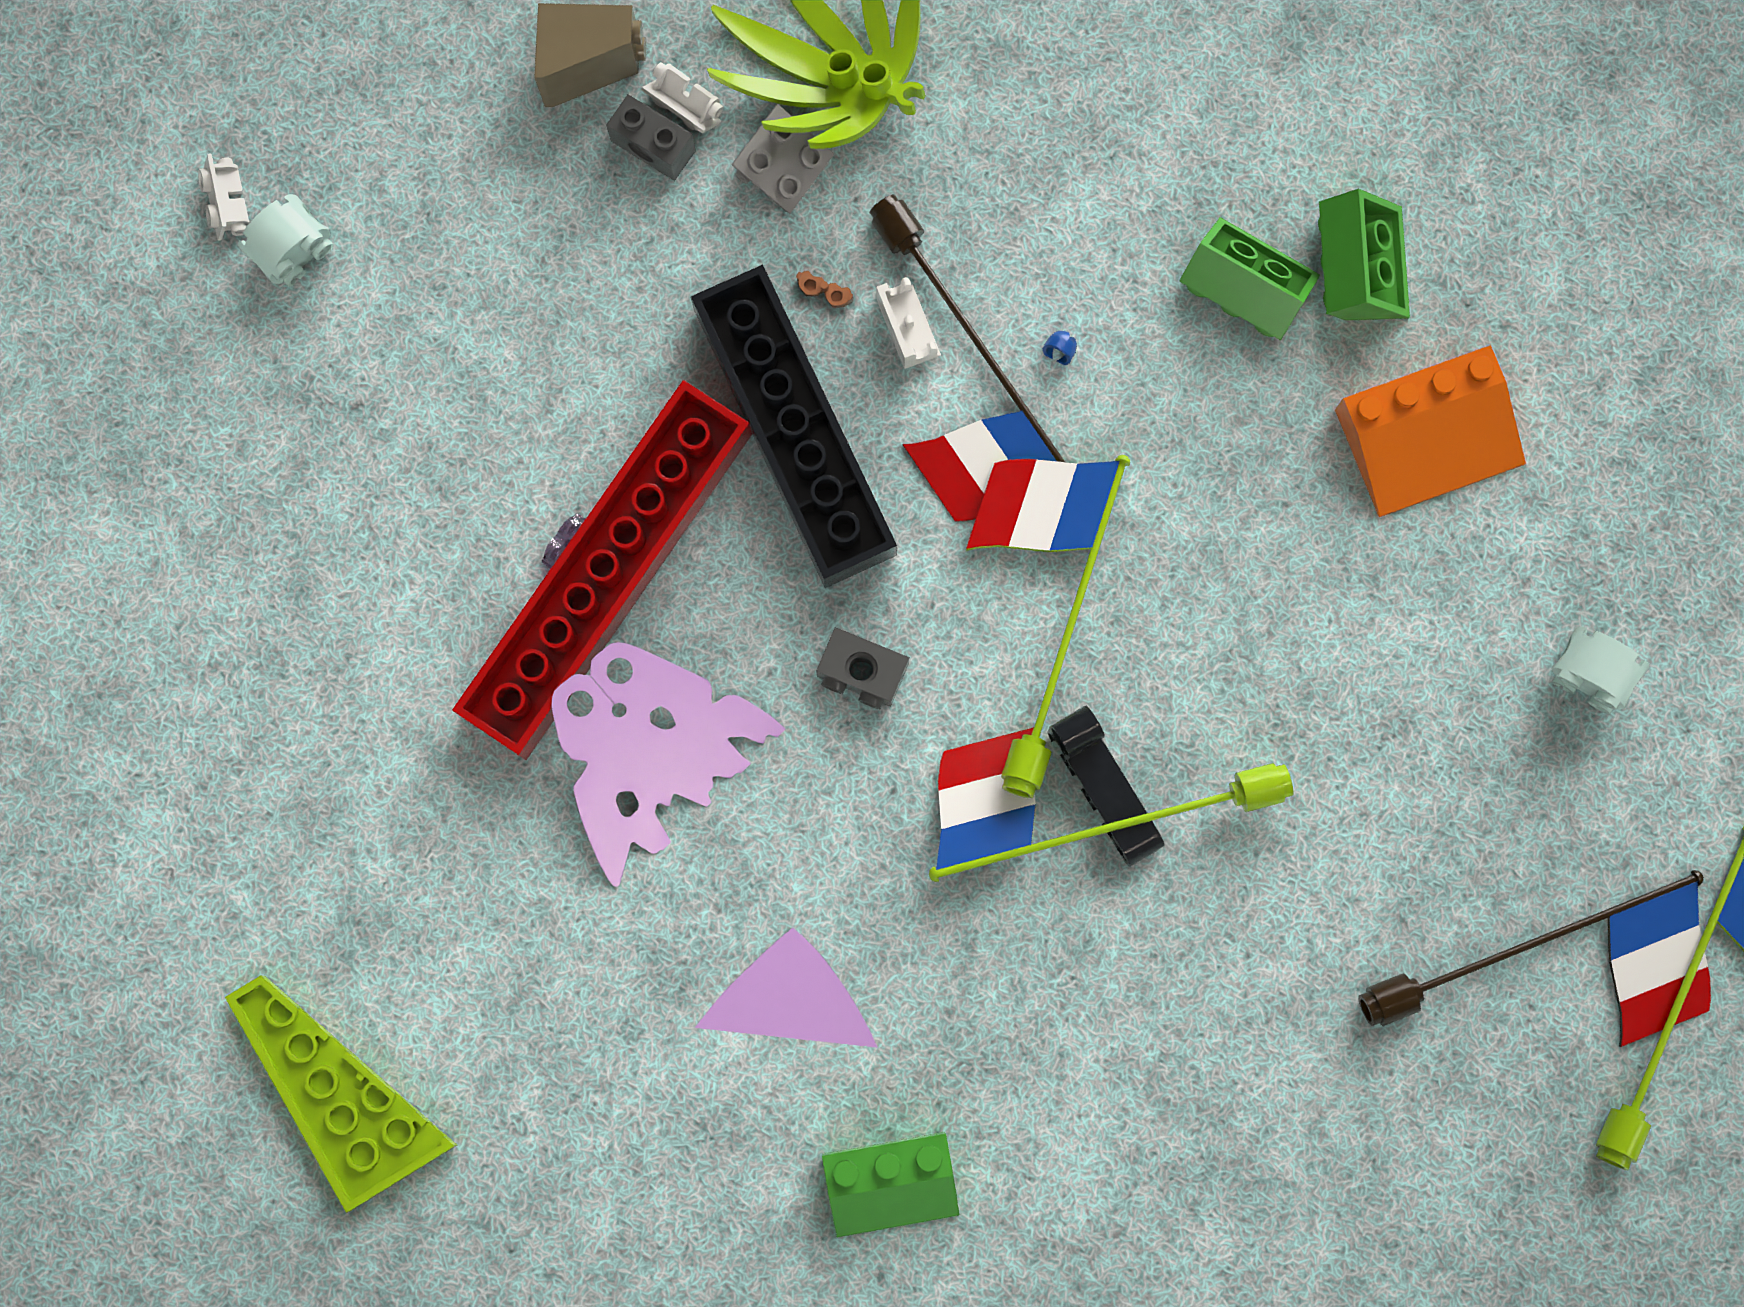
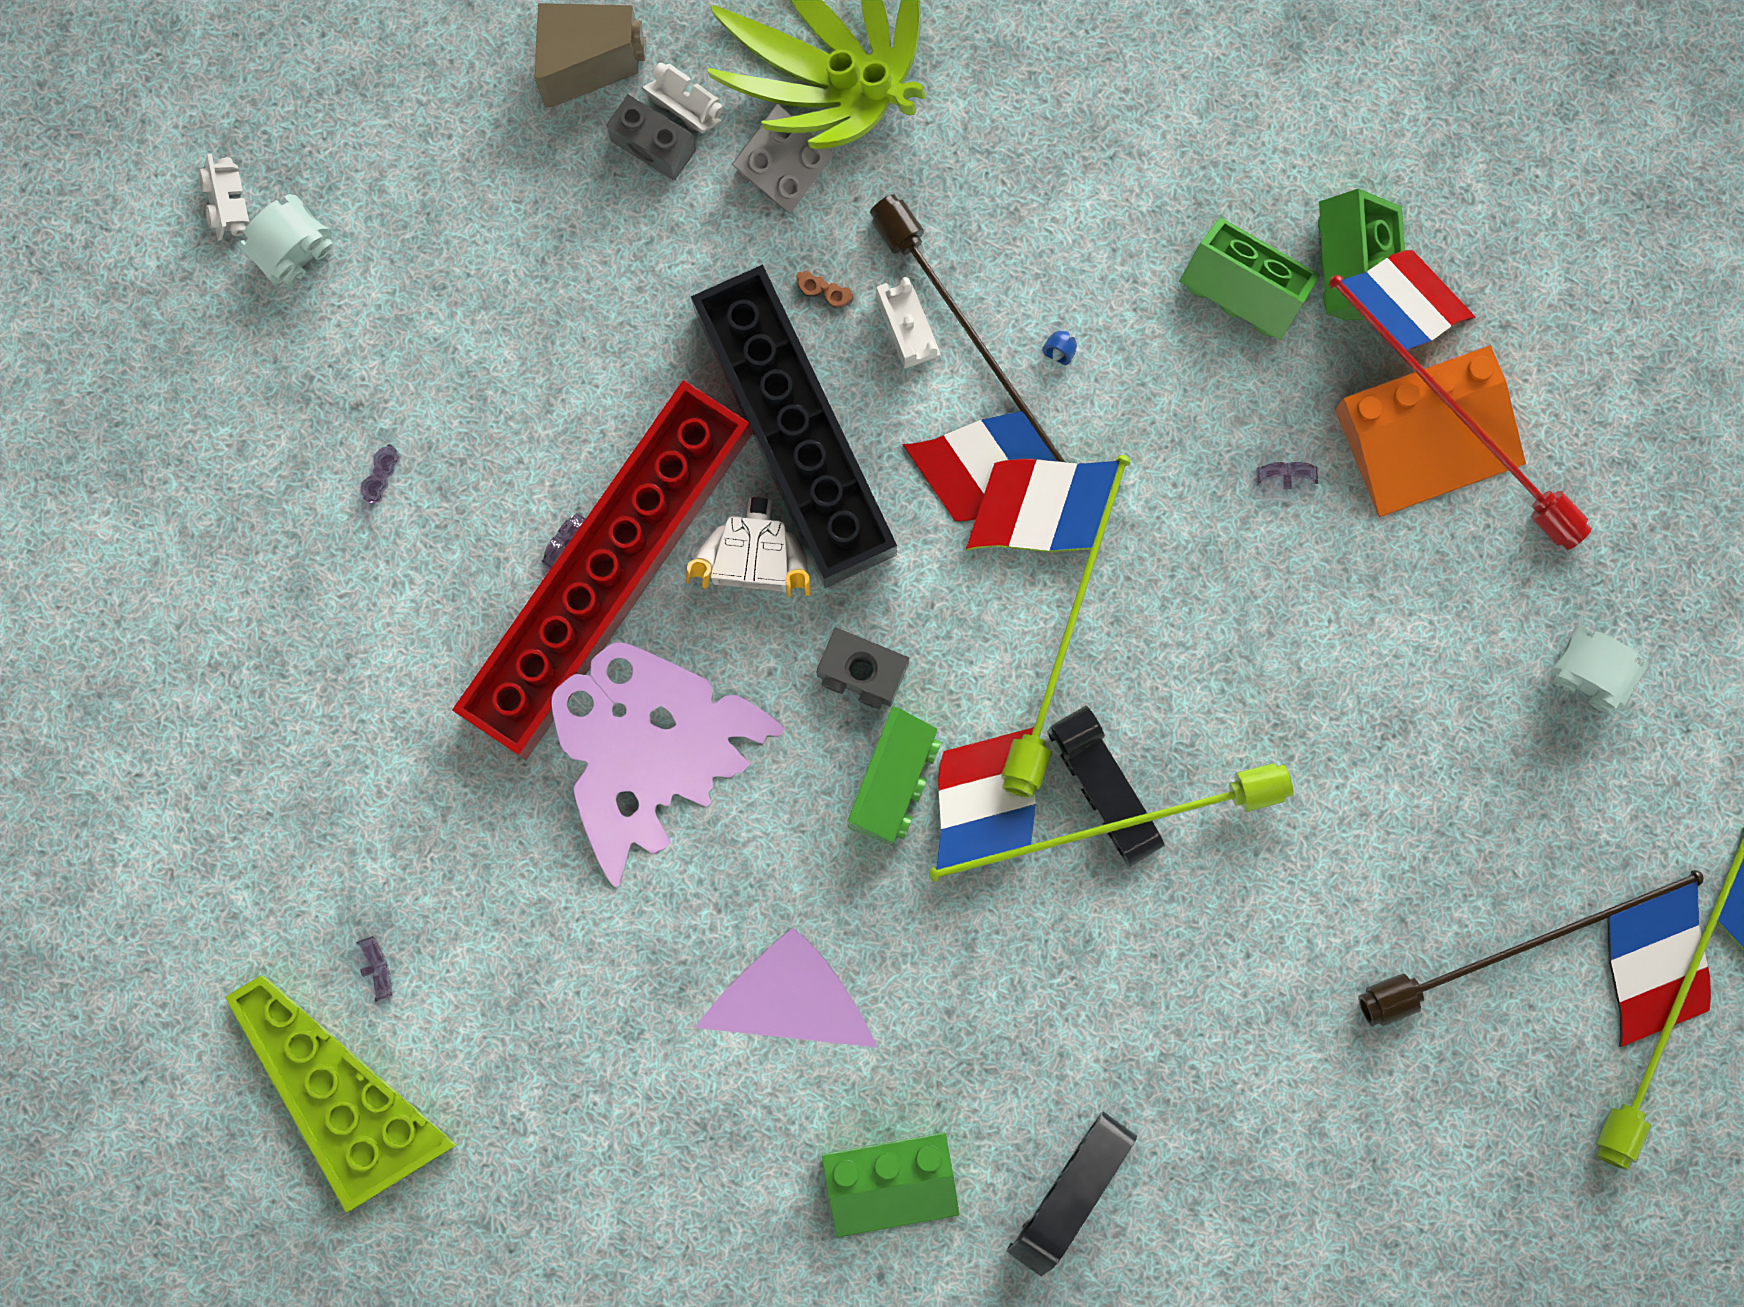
(378, 967): none -> clear purple piece
(384, 464): none -> clear purple piece
(752, 554): none -> white torso
(894, 777): none -> bright green slope
(1073, 1195): none -> black beam
(1287, 470): none -> clear purple piece
(1412, 309): none -> flag

